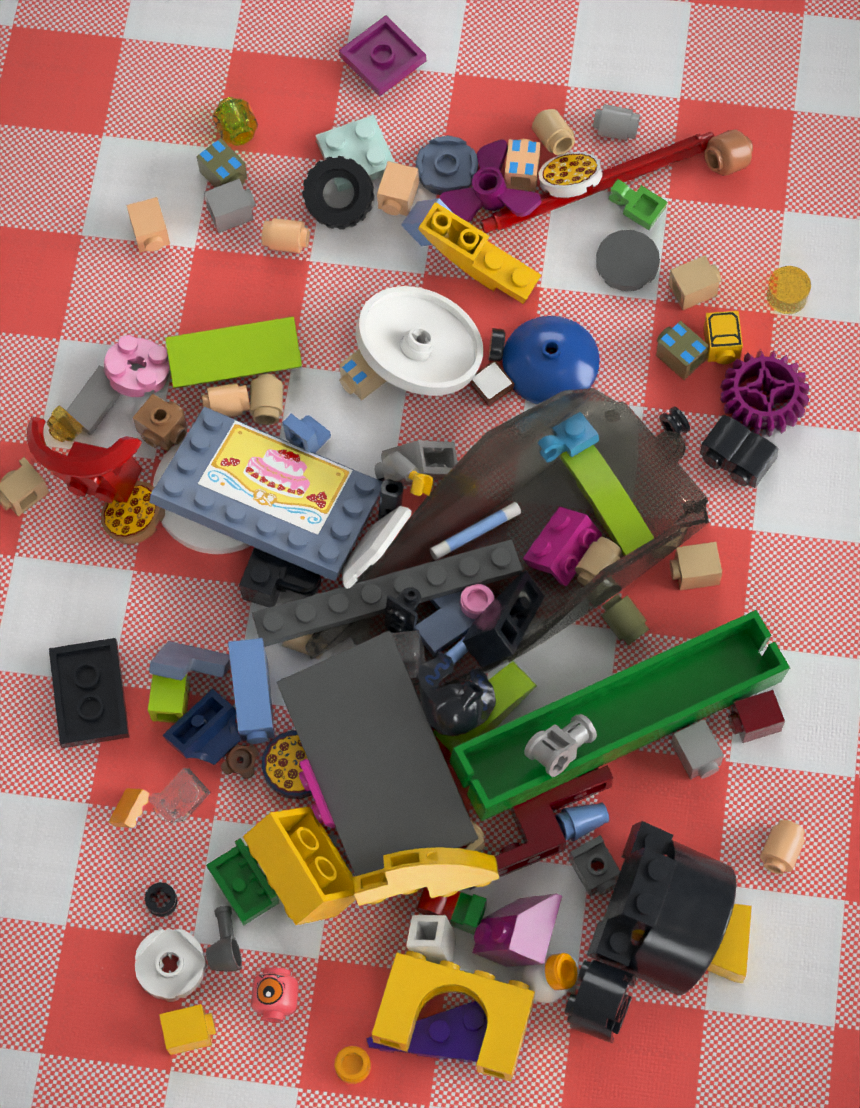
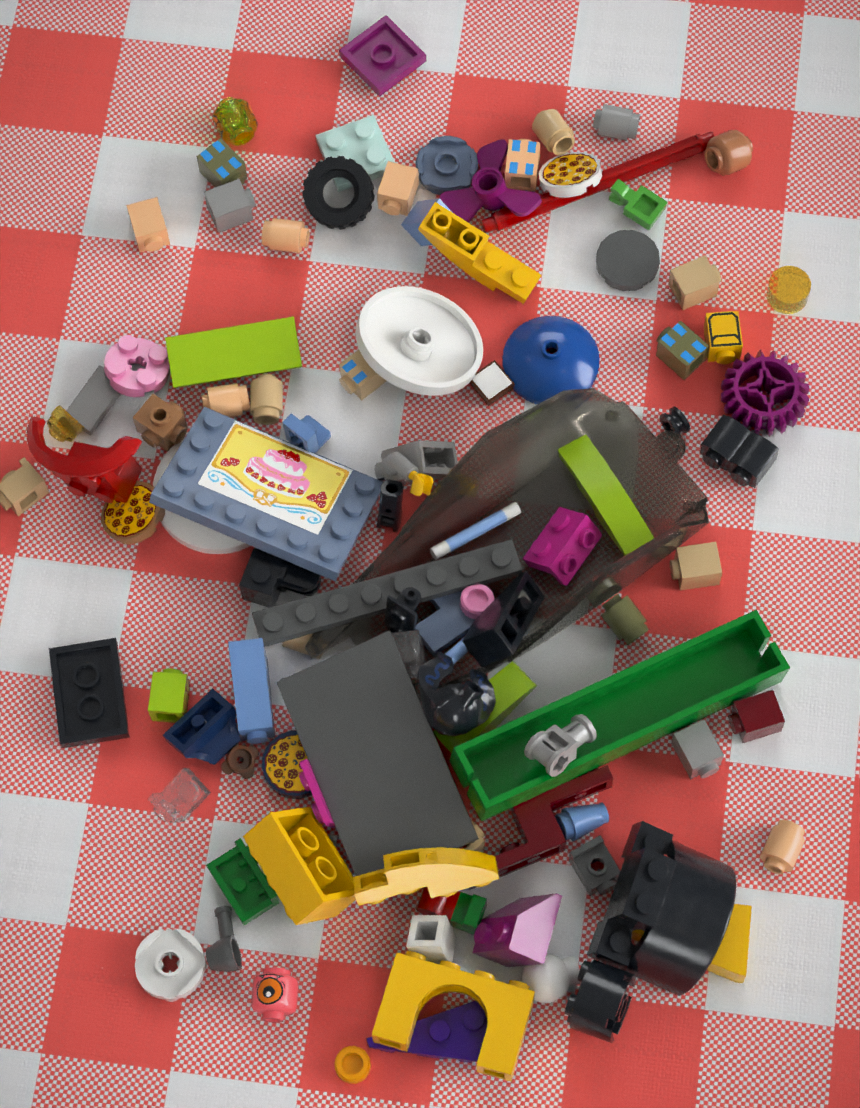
(129, 808): light orange piece -> none
(153, 907): black bush -> none
(178, 659): sand blue tile -> none
(187, 1029): yellow brick -> none
(373, 544): white tile -> none
(496, 344): black tile -> none
(561, 971): light orange tile -> none
(570, 436): dark azure plate -> none
(596, 558): tan brick -> none

